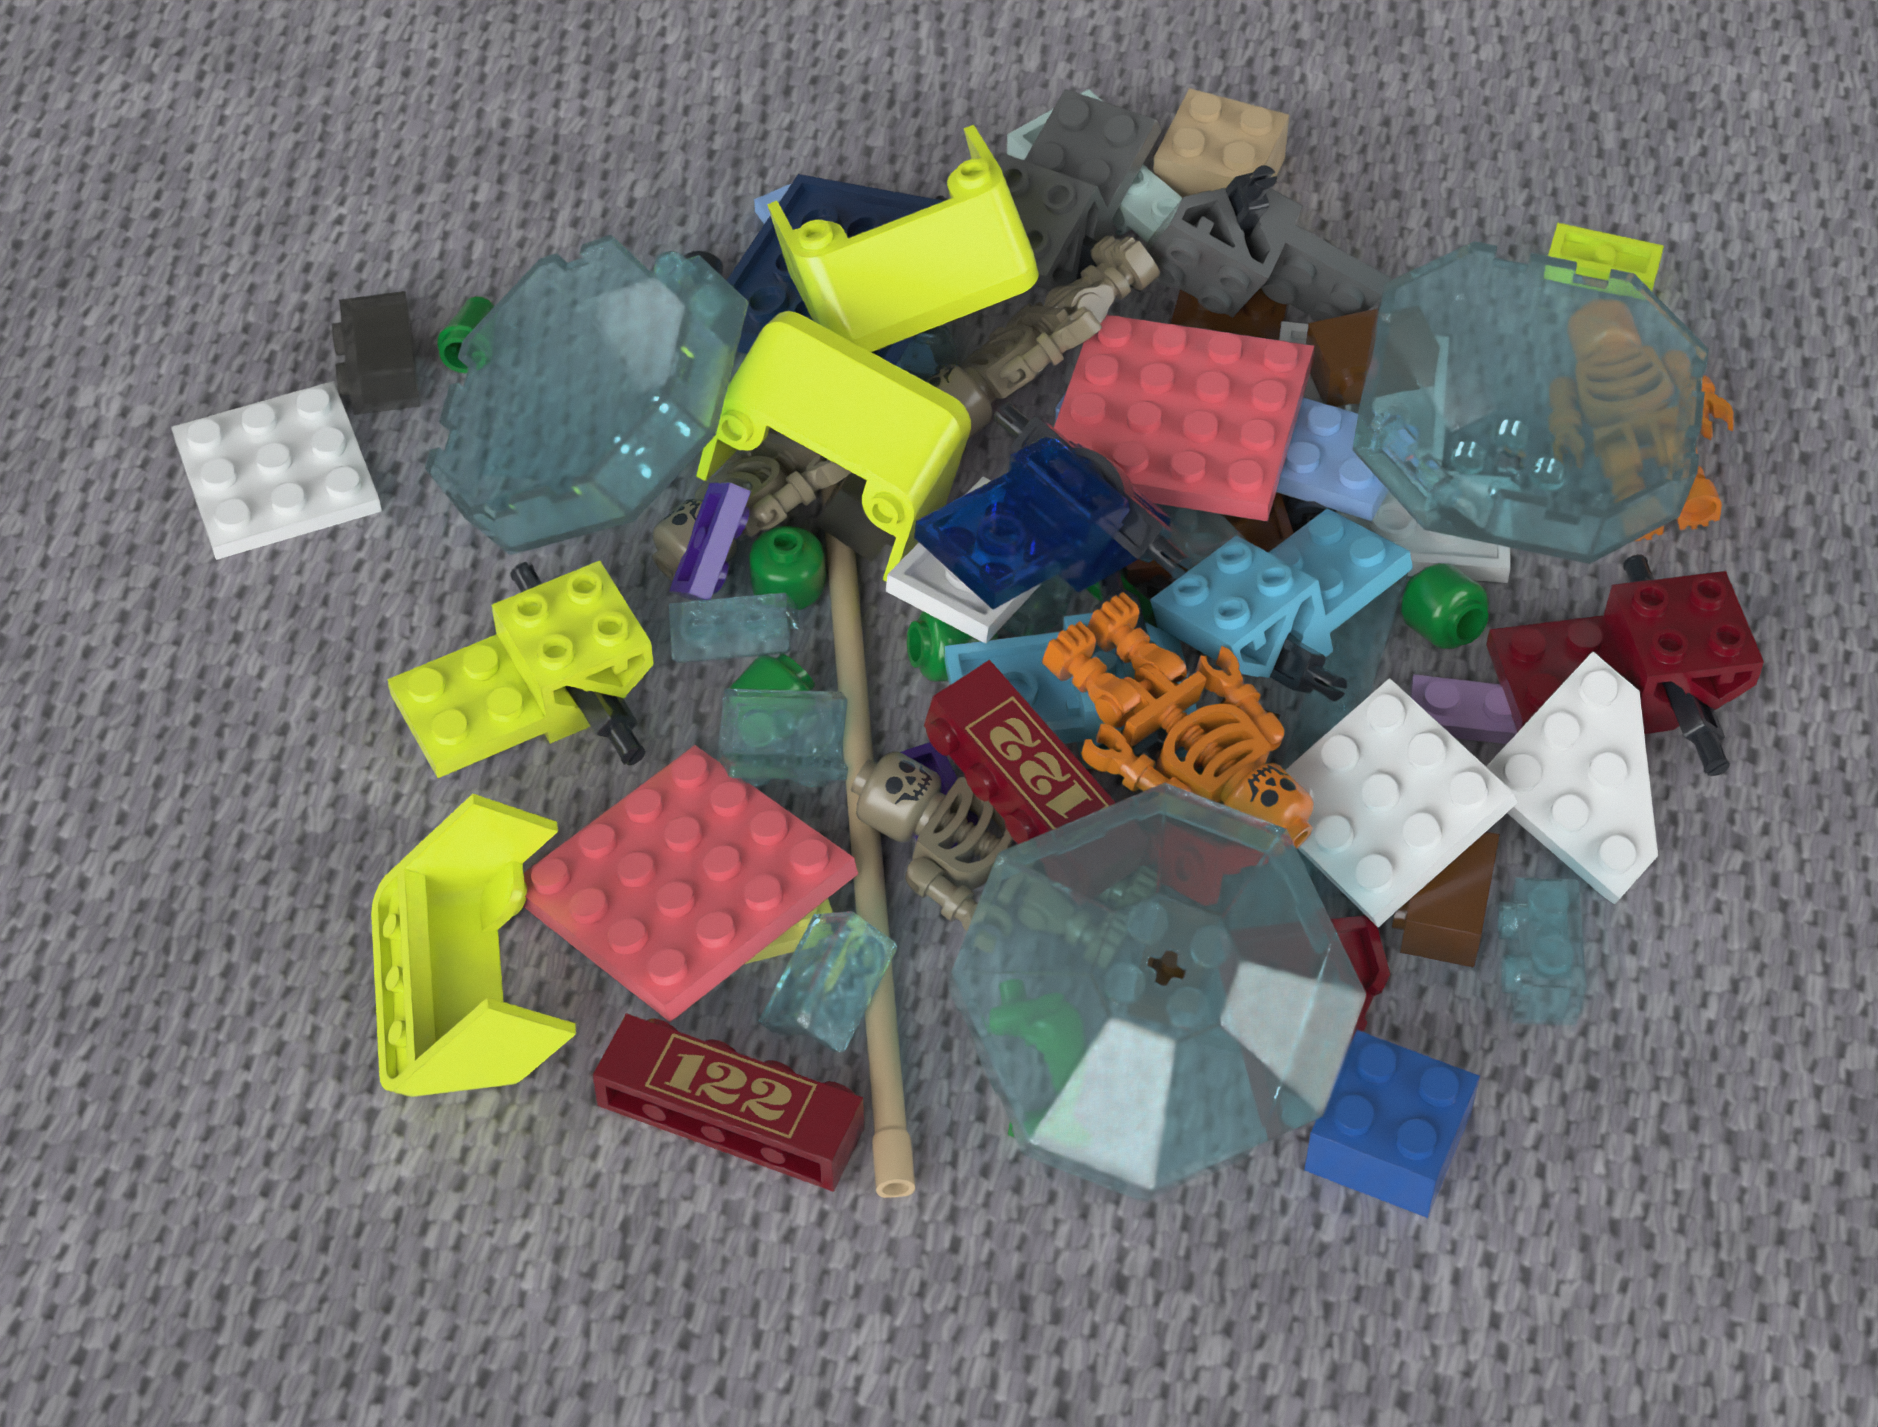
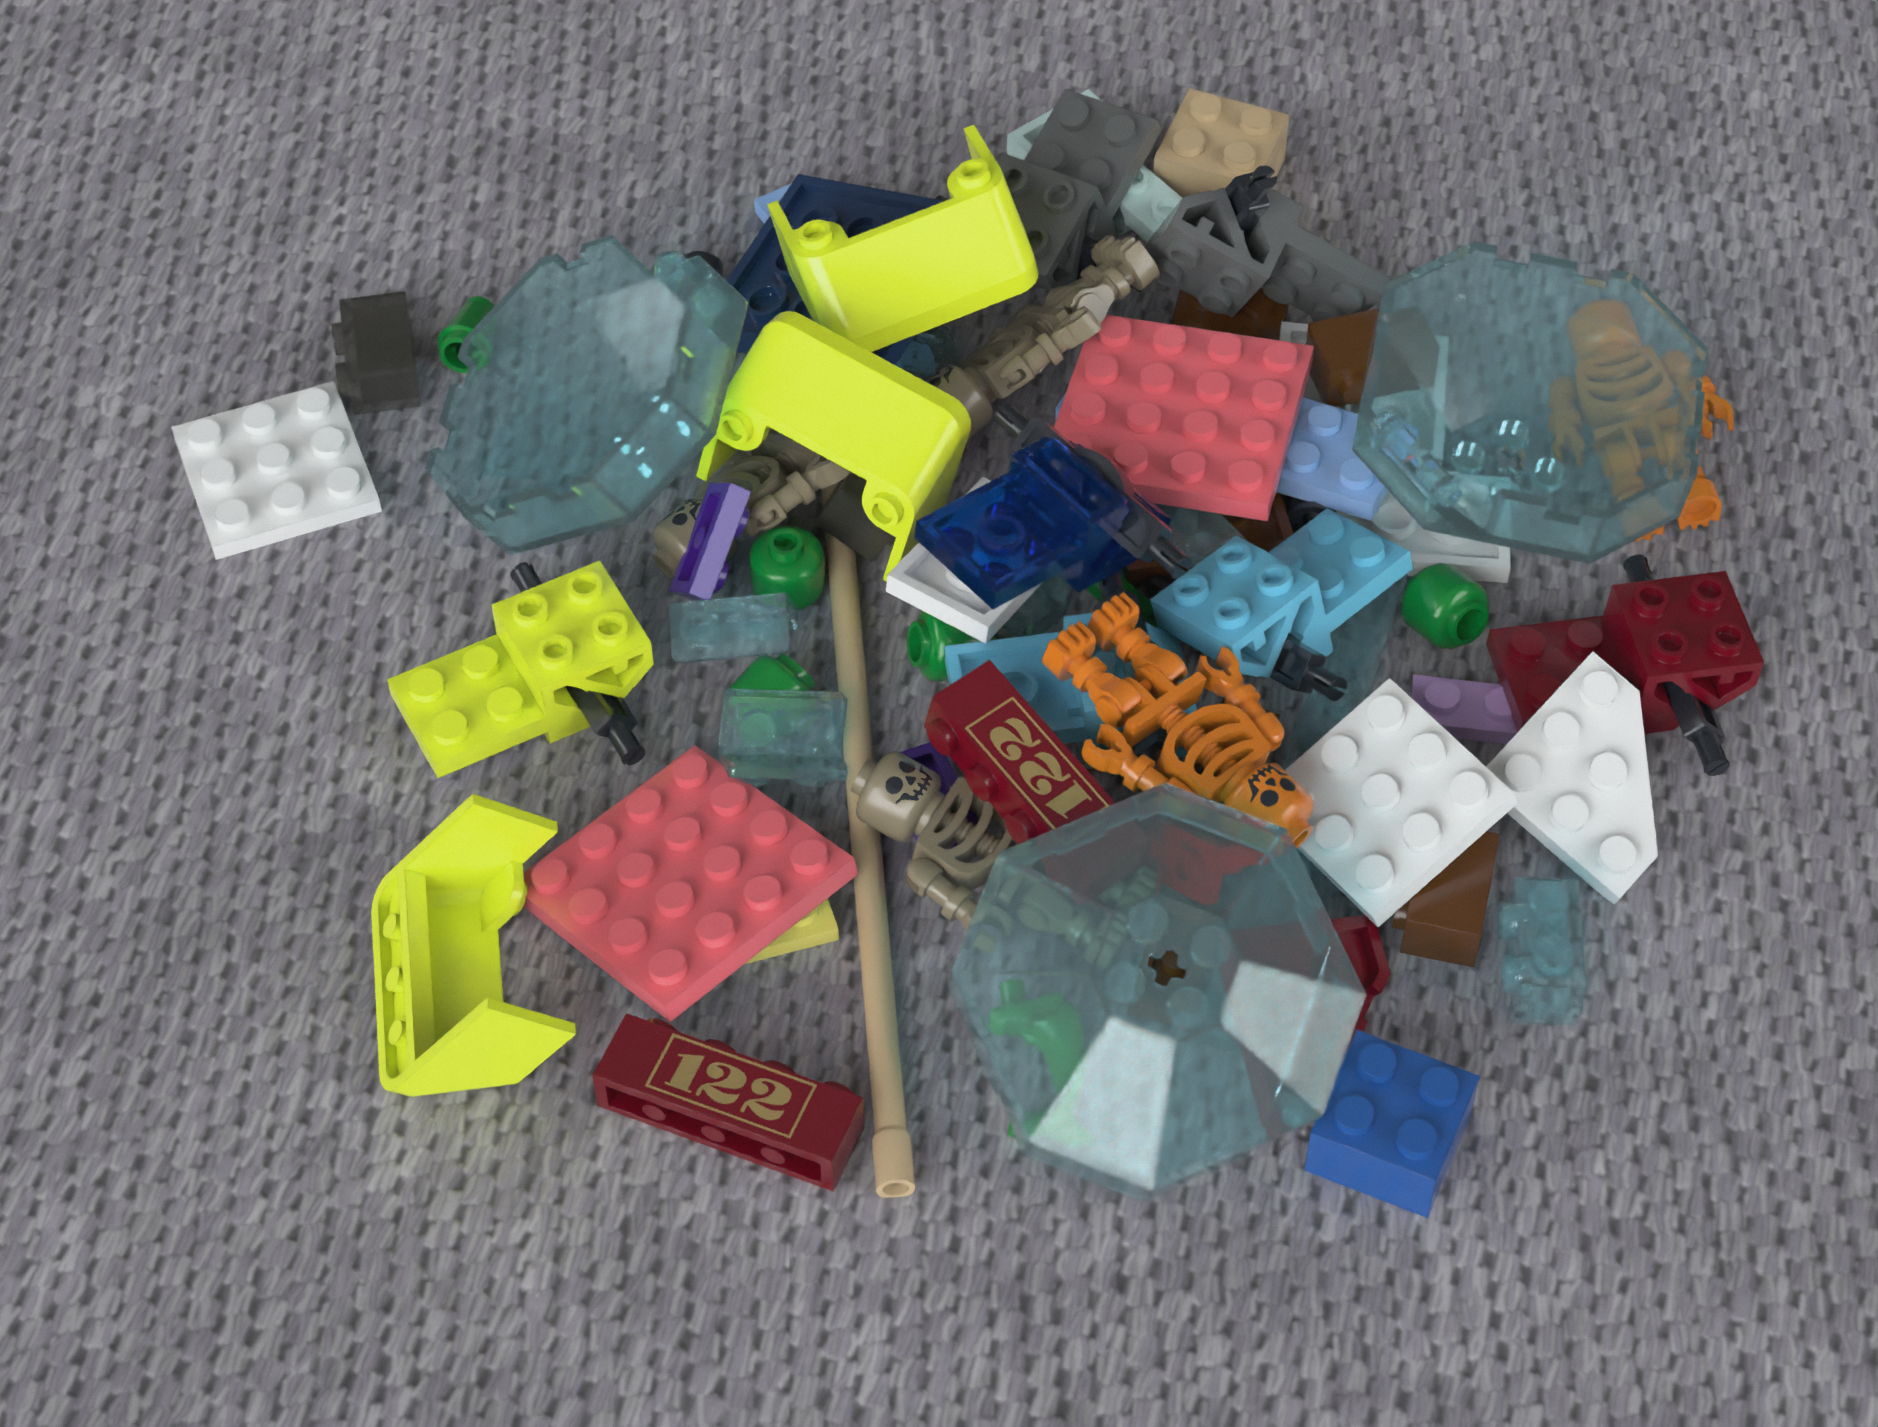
(829, 980): clear light blue bracket -> none
(1600, 252): neon yellow plate -> none

